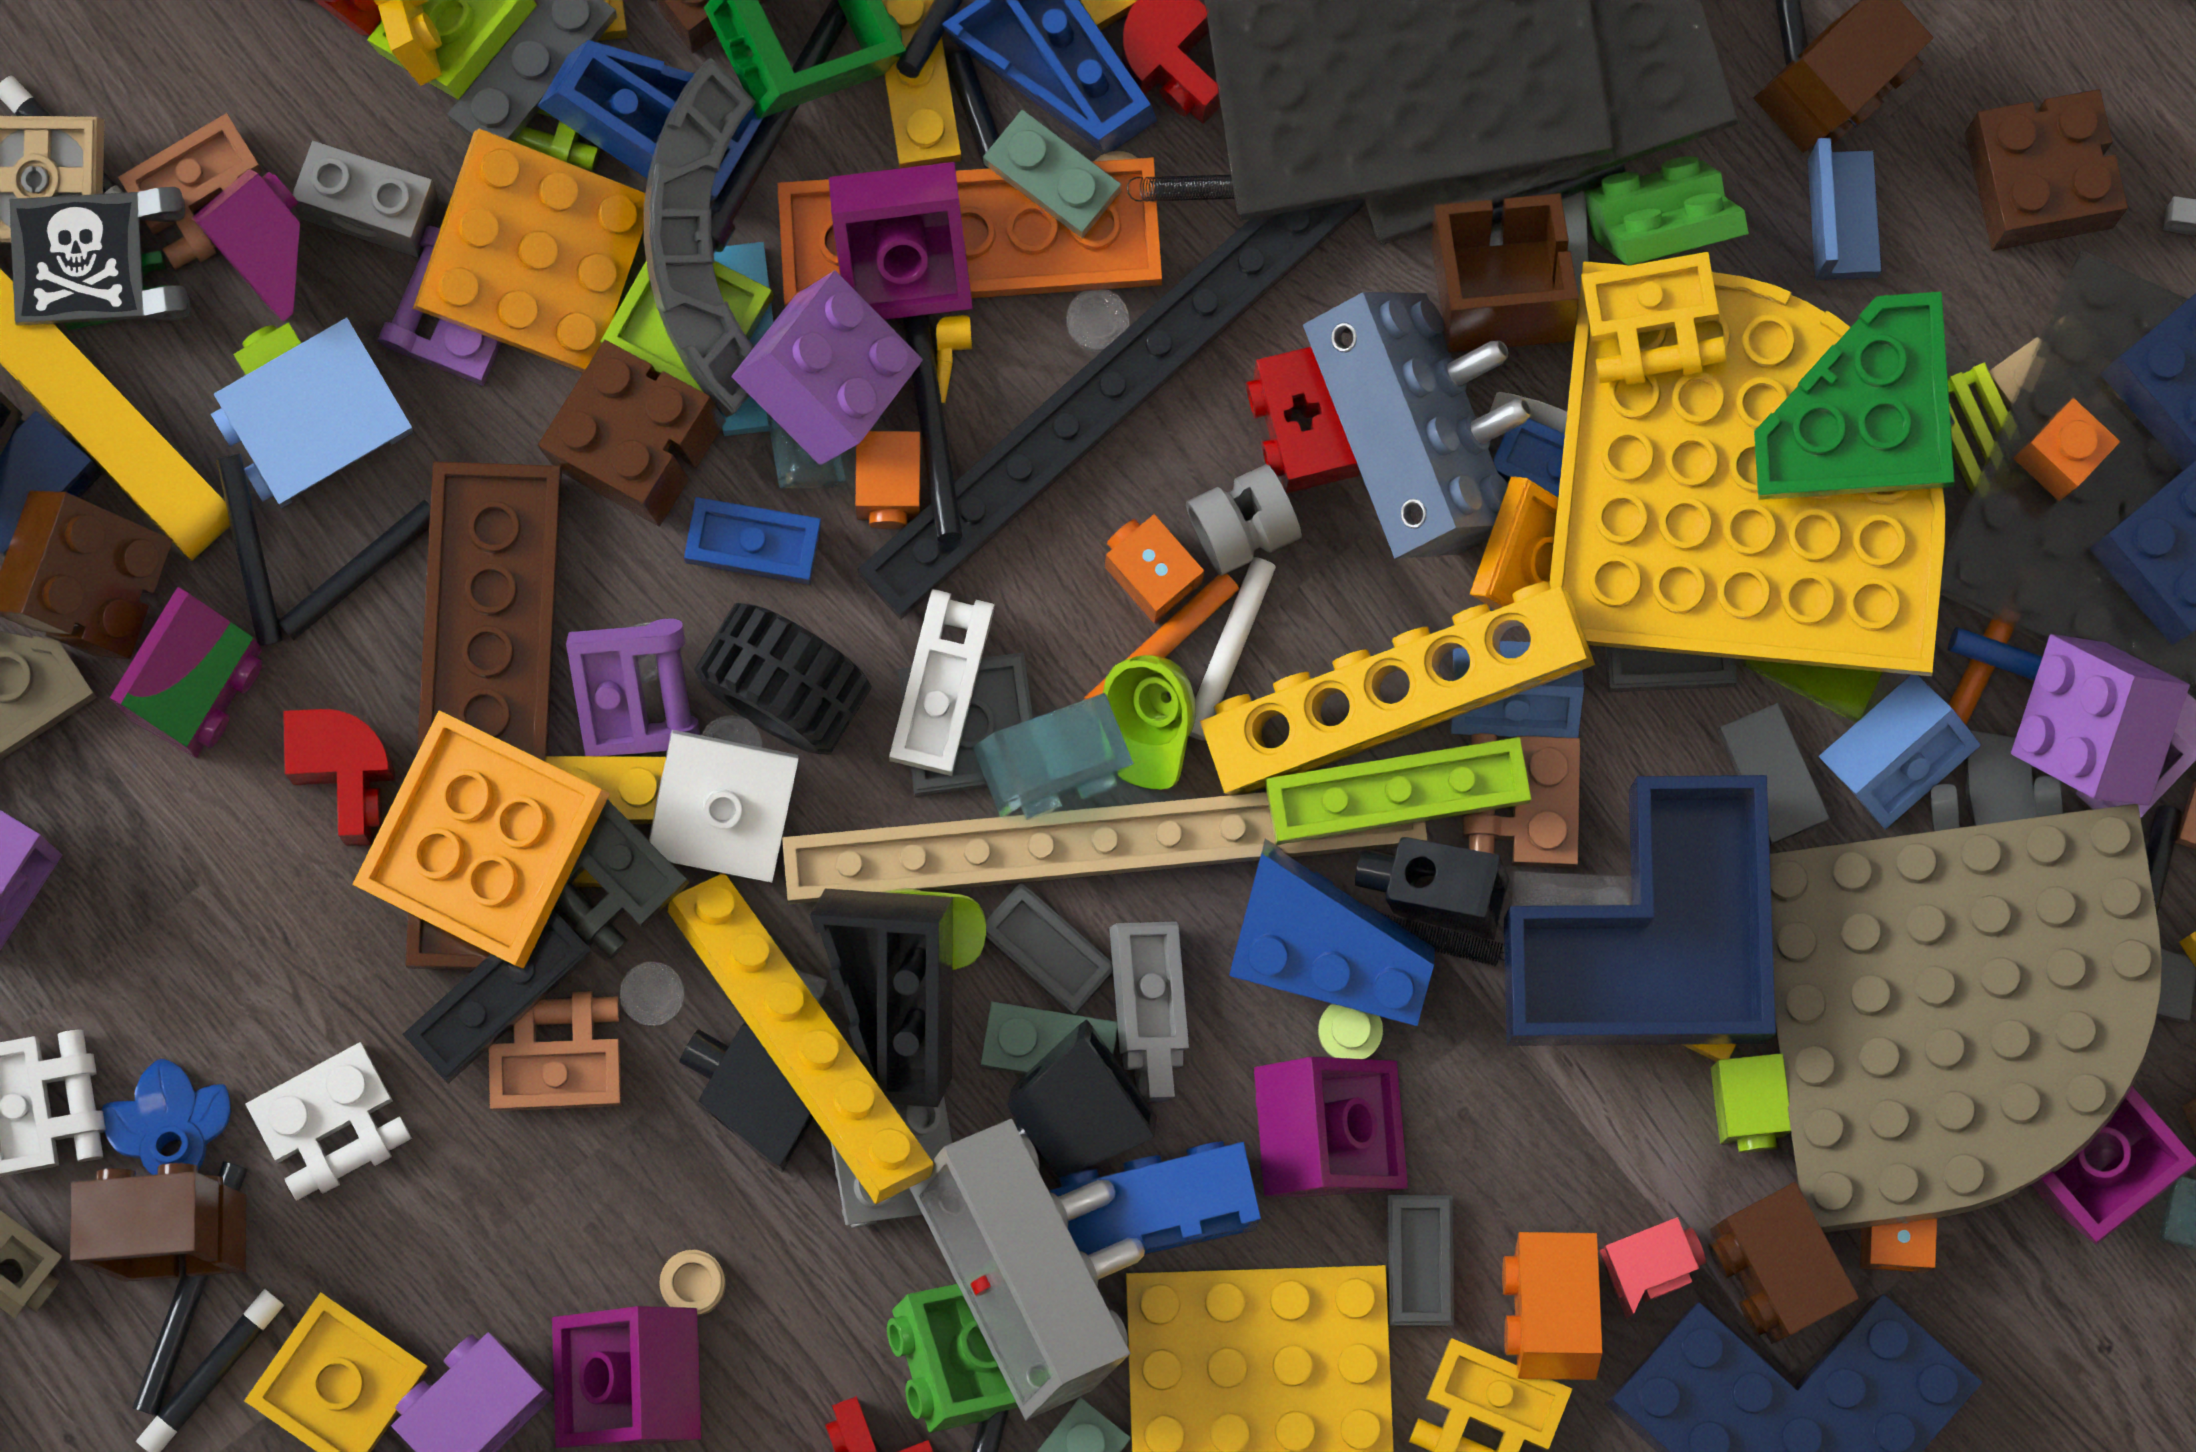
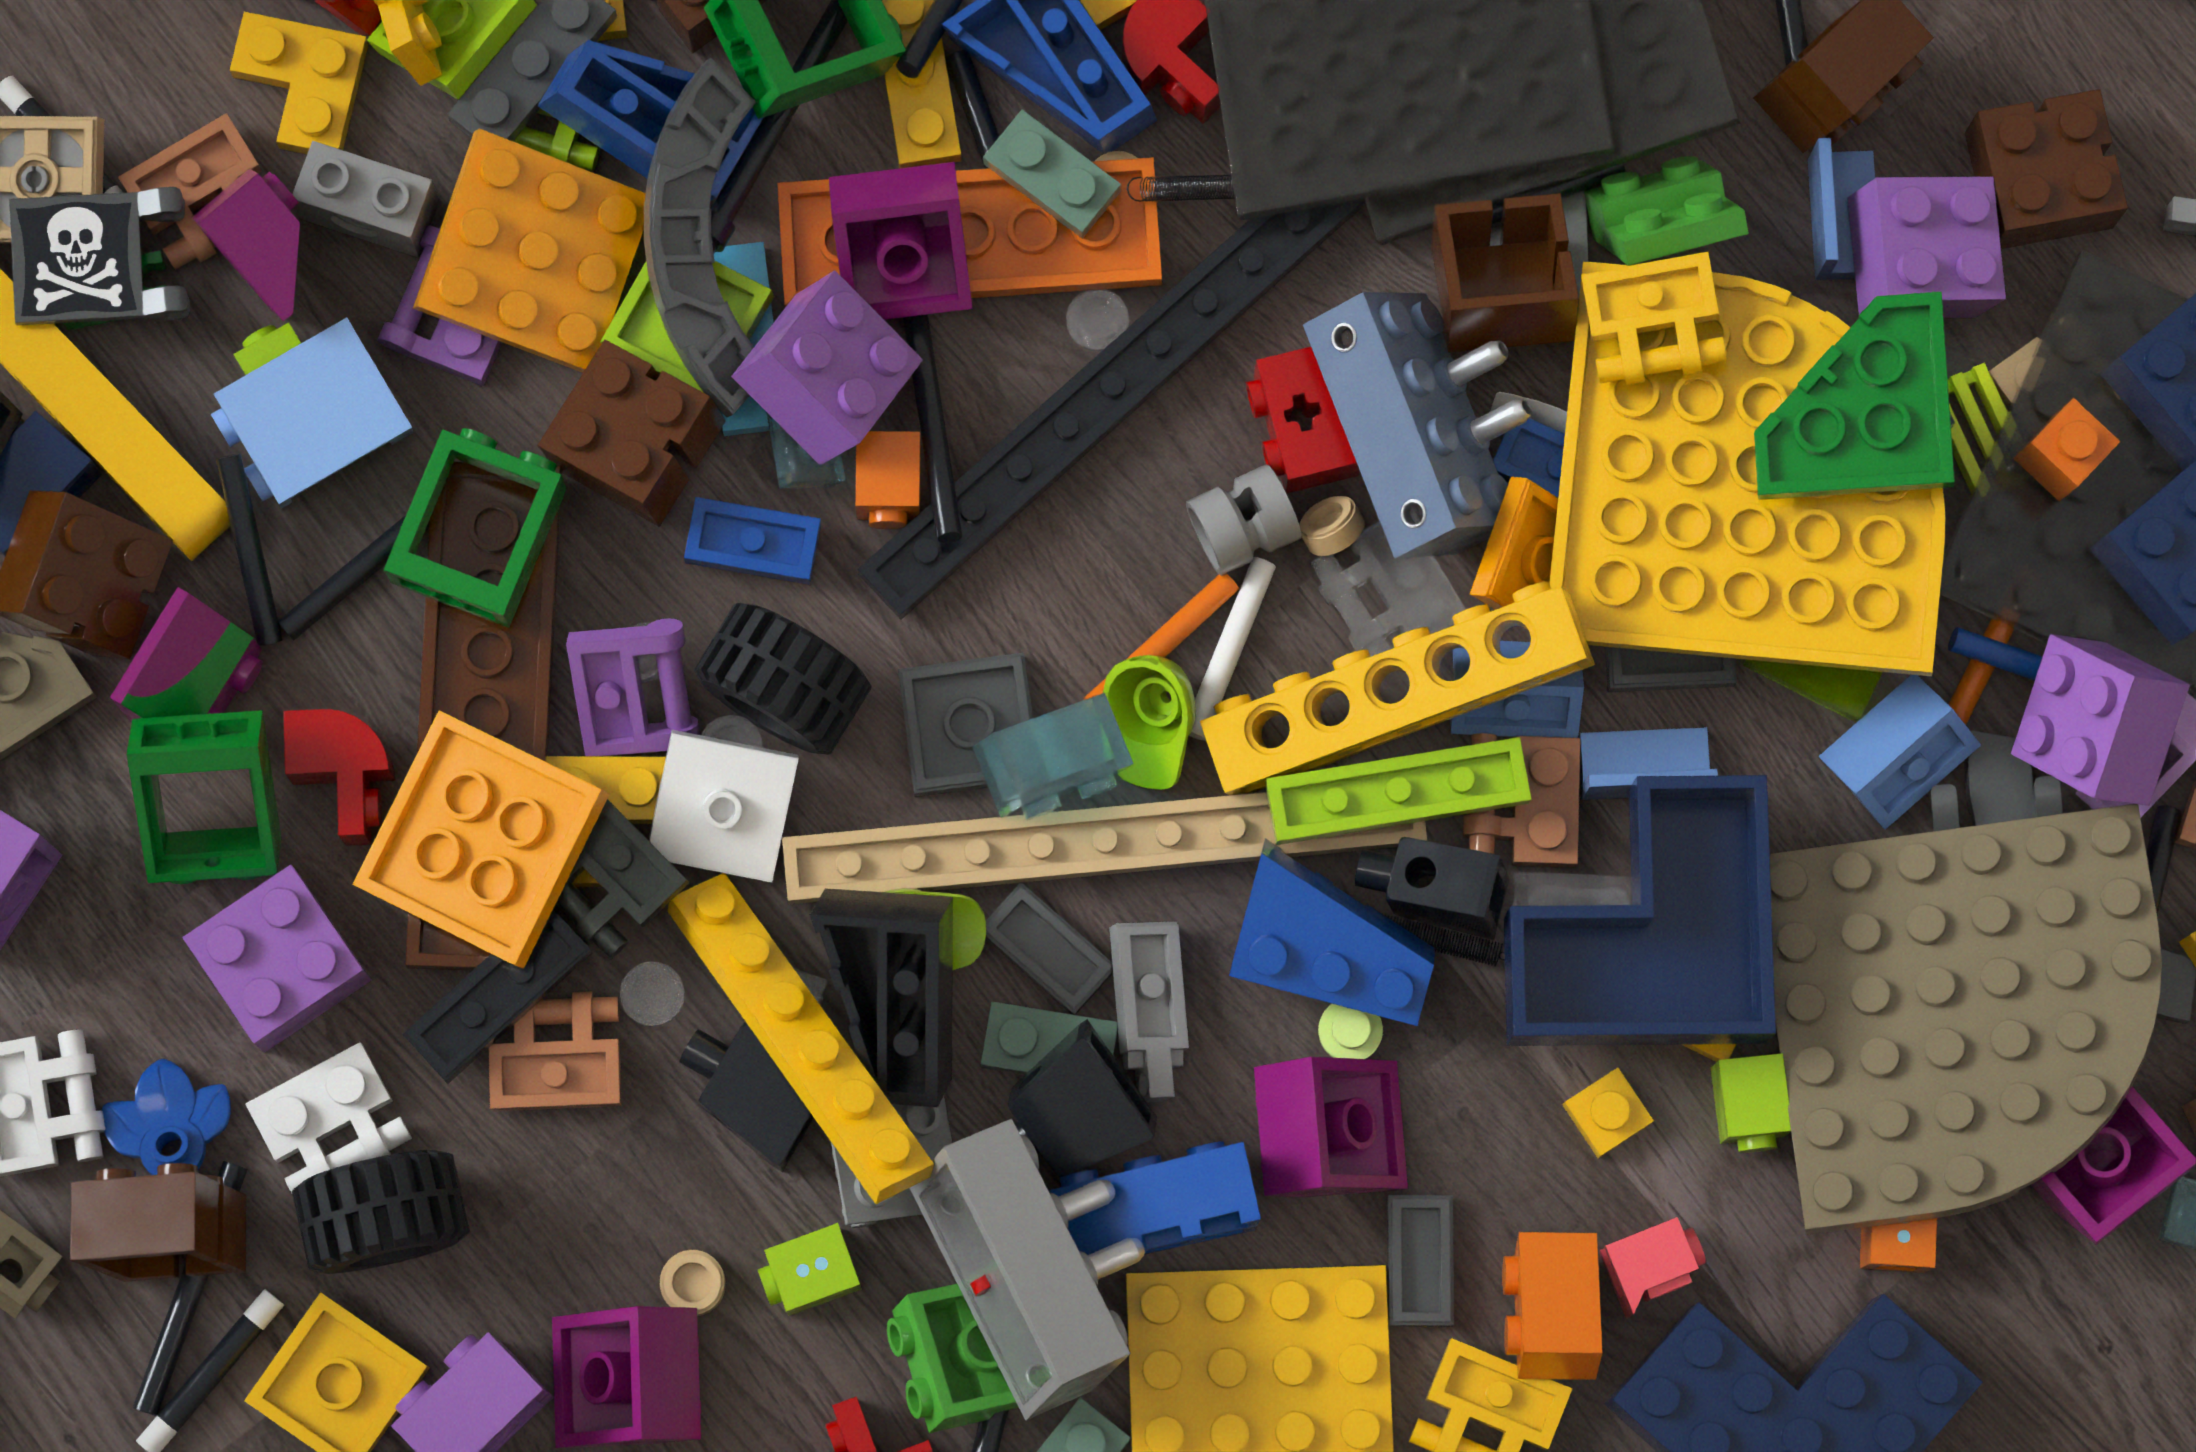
(203, 745): none -> green window
(276, 958): none -> medium lavender brick
(315, 65): none -> yellow plate
(380, 1211): none -> black tyre
(452, 586): none -> green window
(809, 1270): none -> lime brick
(941, 685): white plate -> none
(951, 335): yellow hand -> none
(1152, 566): orange brick -> none
(1331, 525): none -> tan tile
(1411, 589): none -> clear plate
(1607, 1112): none -> yellow plate
(1616, 758): none -> medium blue panel
(1766, 746): dark grey tile -> none
(1781, 1264): reddish brown piece -> none
(1928, 239): none -> medium lavender brick

